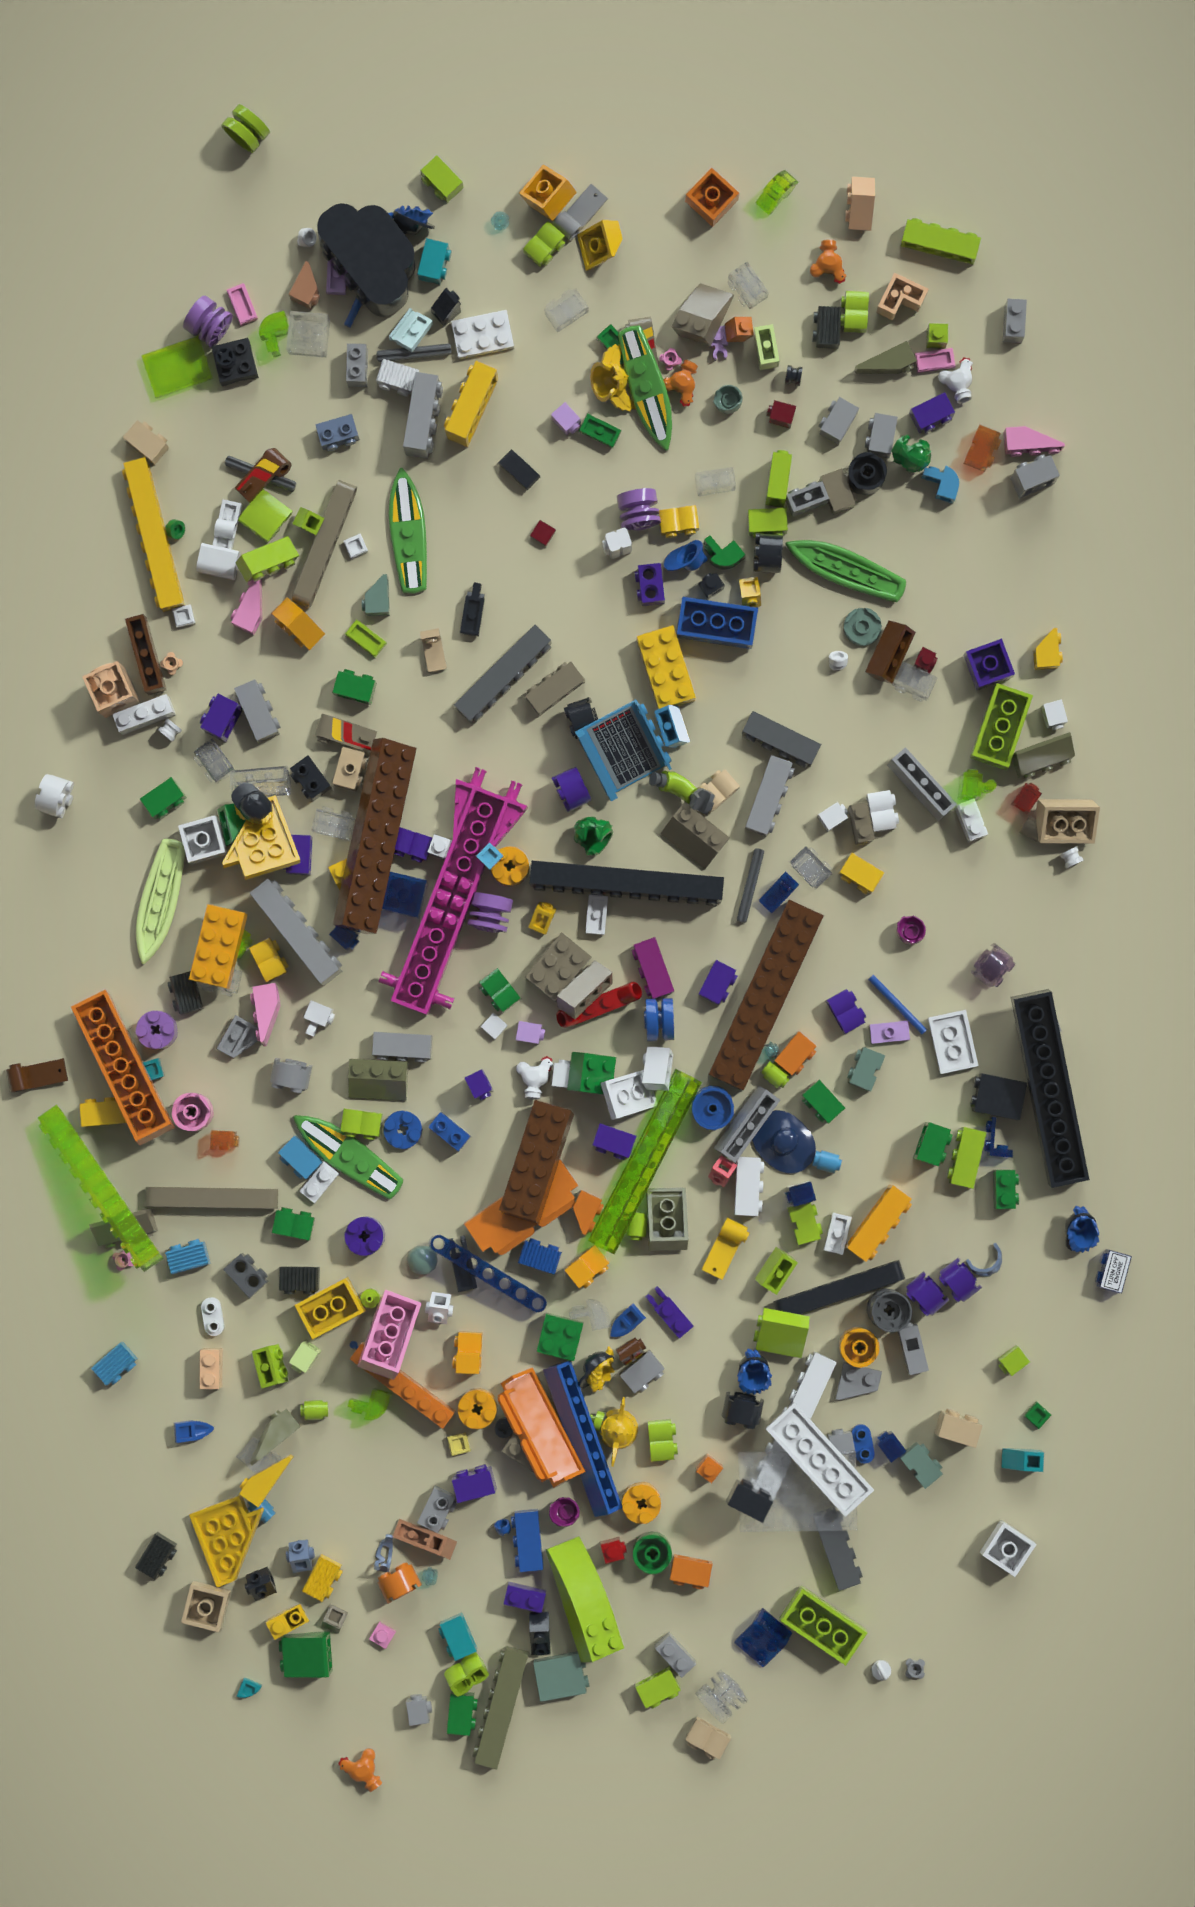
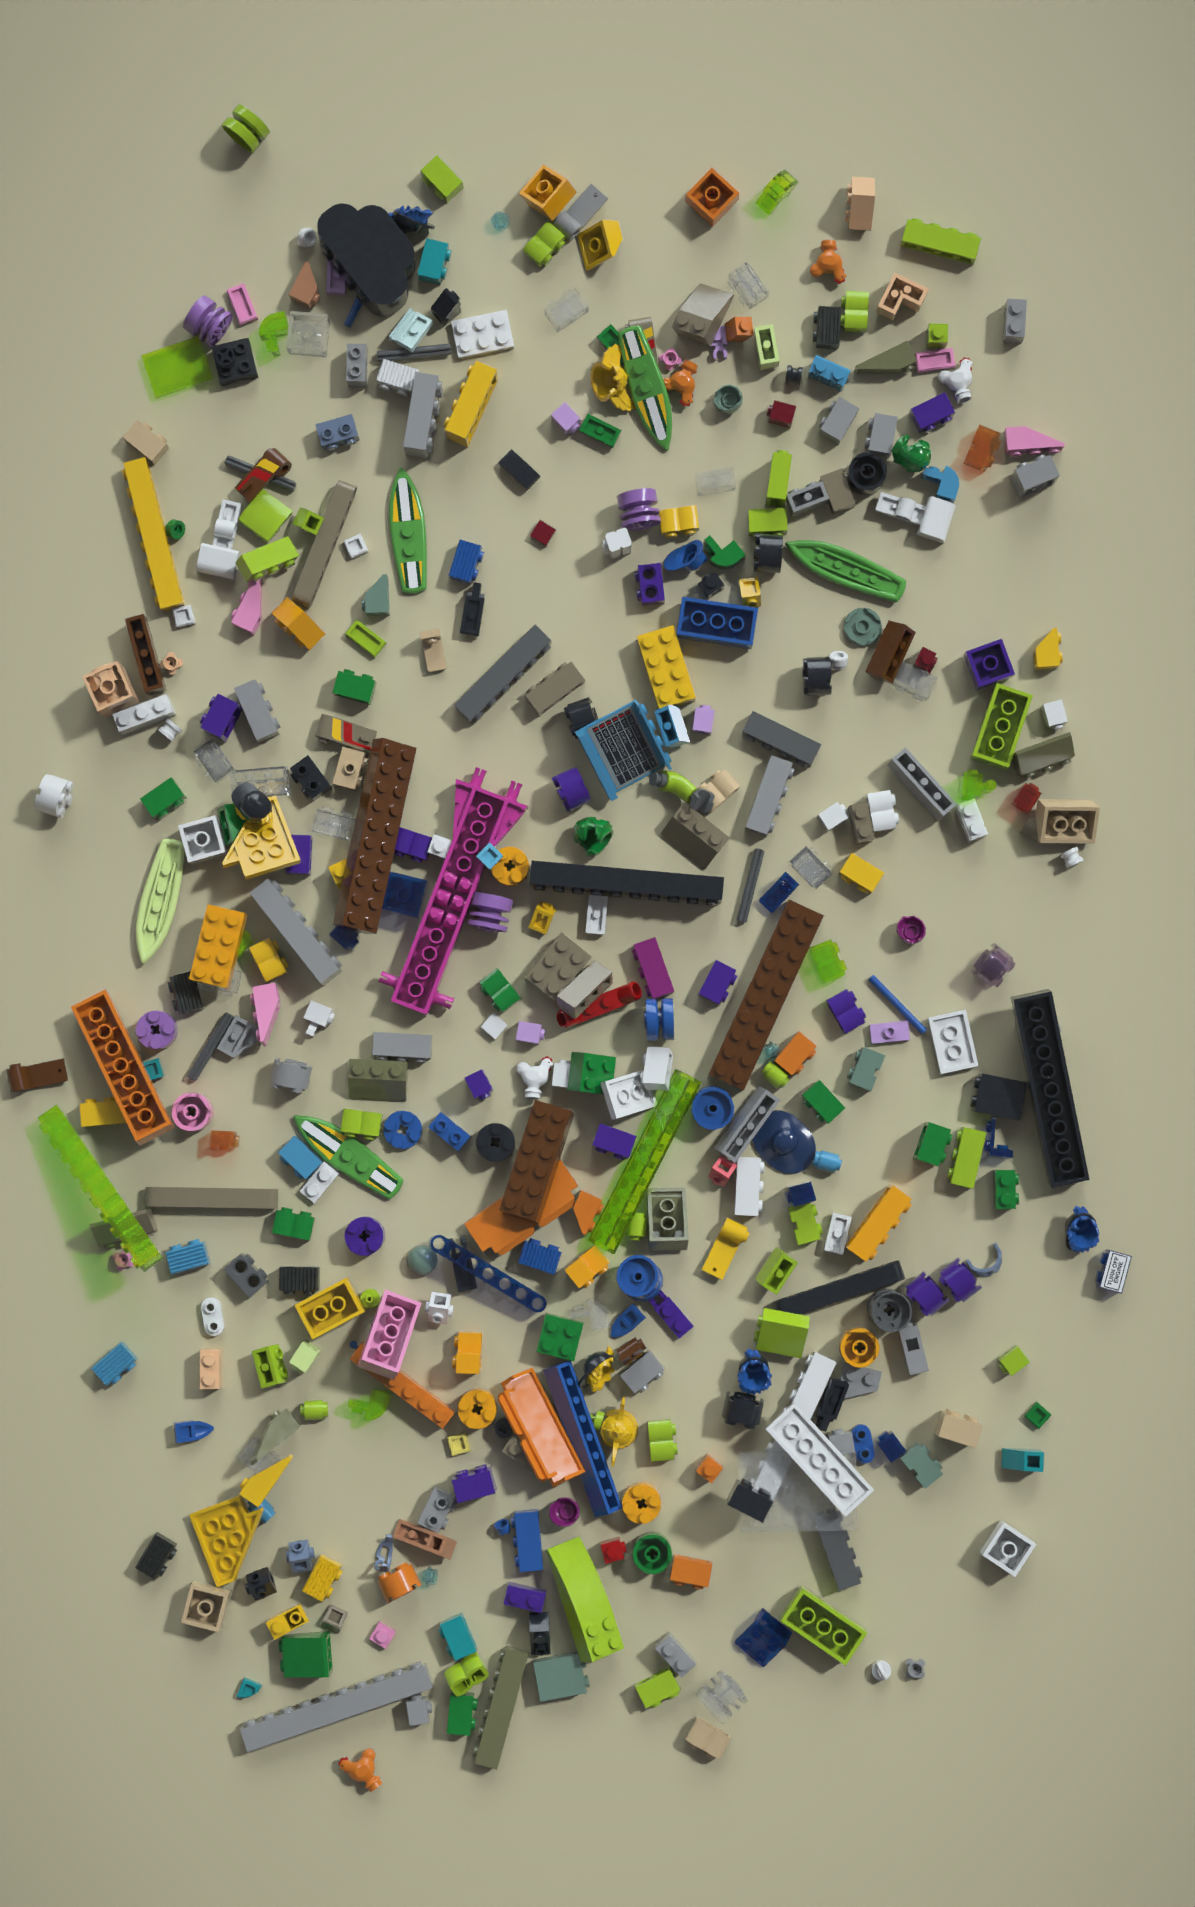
(210, 1046): none -> dark grey axle
(337, 1706): none -> light grey brick
(466, 561): none -> blue brick
(495, 1153): none -> black brick
(647, 1286): none -> blue wheel
(703, 720): none -> lavender brick
(817, 676): none -> black brick
(827, 961): none -> clear neon green brick
(829, 373): none -> dark azure brick
(831, 1403): none -> black hinge
(932, 518): none -> white plate

